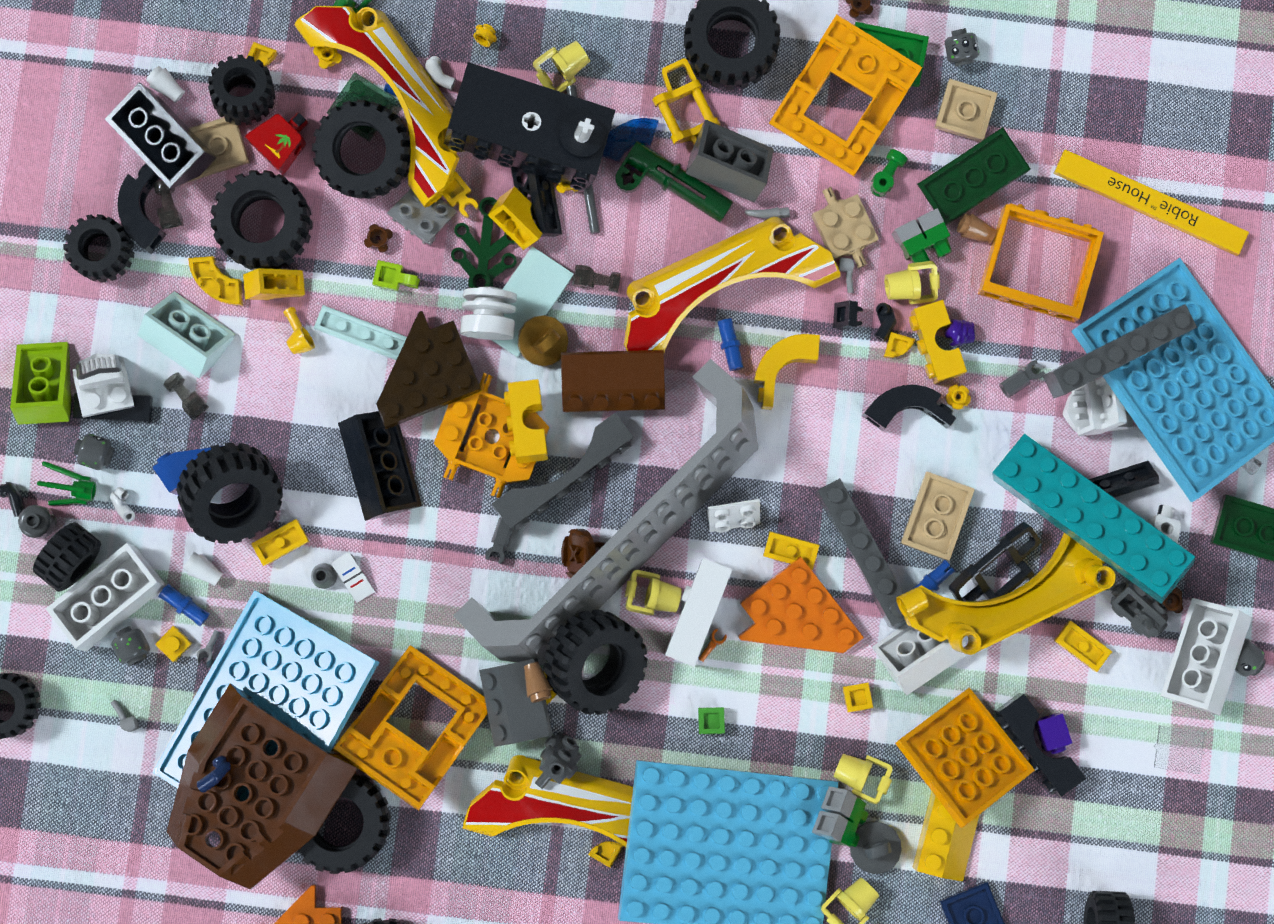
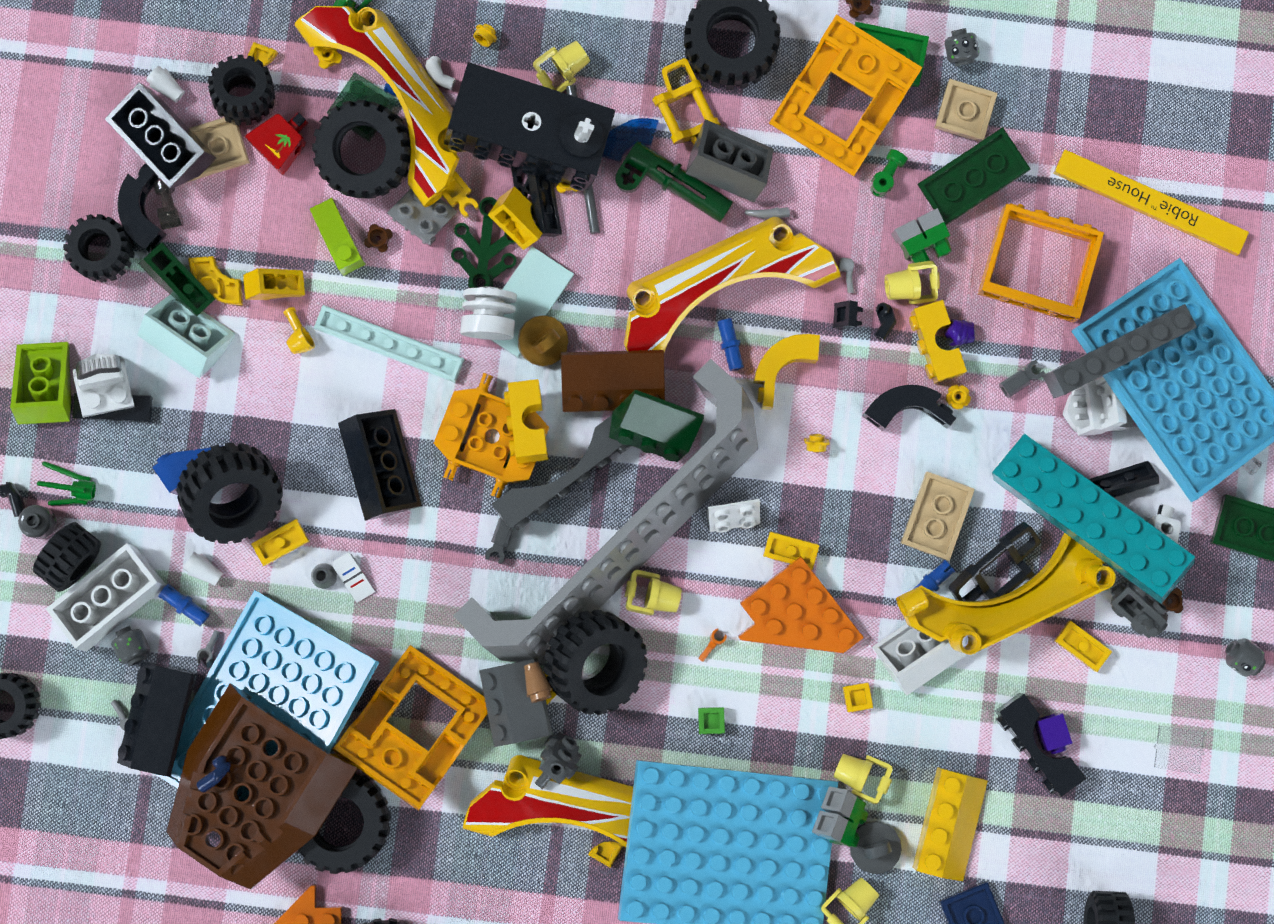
(94, 452): dark grey head -> none
(120, 505): white arm -> none
(156, 718): none -> black slope
(174, 644): yellow plate -> none
(176, 279): none -> dark green slope
(192, 402): clear smoke leg -> none
(241, 195): black tyre -> none
(337, 237): none -> lime slope
(391, 276): lime plate -> none
(427, 373): dark brown wing -> none
(578, 550): reddish brown tile -> none
(587, 278): clear smoke leg -> none
(655, 426): none -> dark green slope
(698, 611): white brick -> none
(816, 443): none -> yellow plate
(845, 227): tan plate -> none
(863, 548): dark grey arch -> none
(897, 345): yellow tile -> none
(965, 757): light orange plate -> none
(975, 229): medium nougat cone -> none
(1206, 656): white brick -> none

